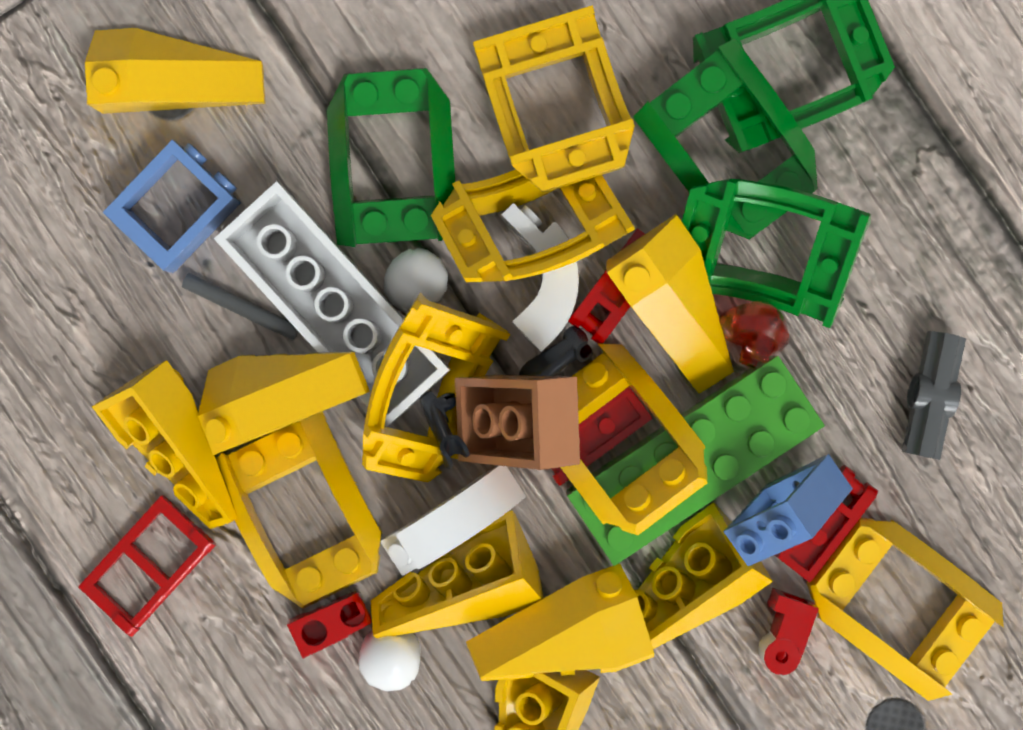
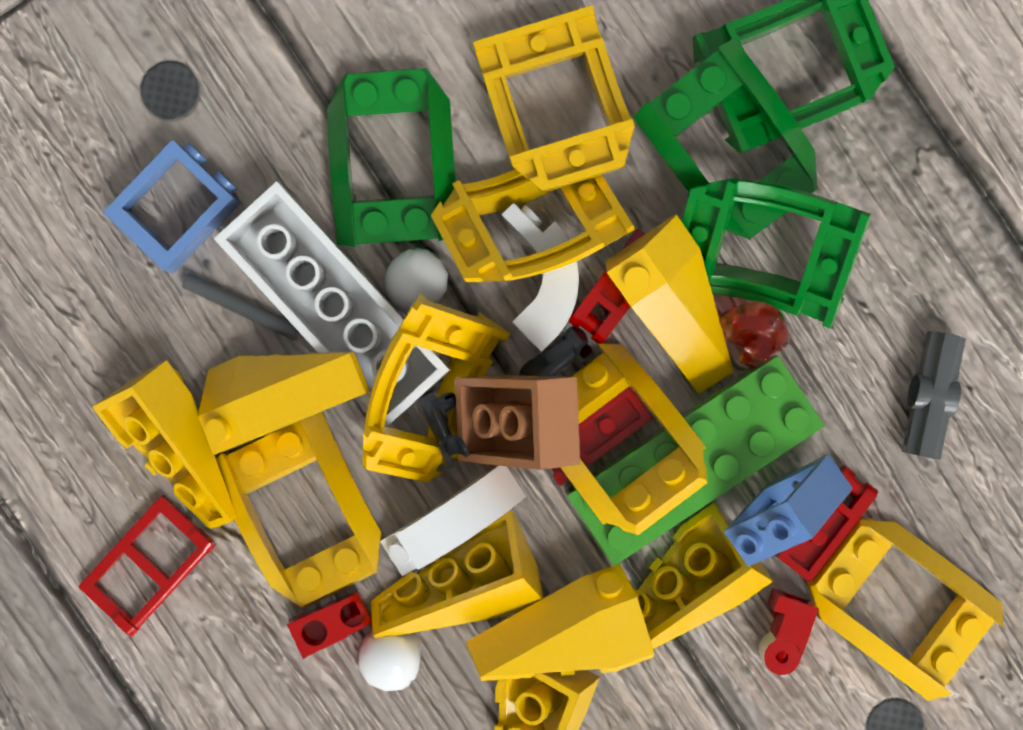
(157, 72): yellow wedge -> none

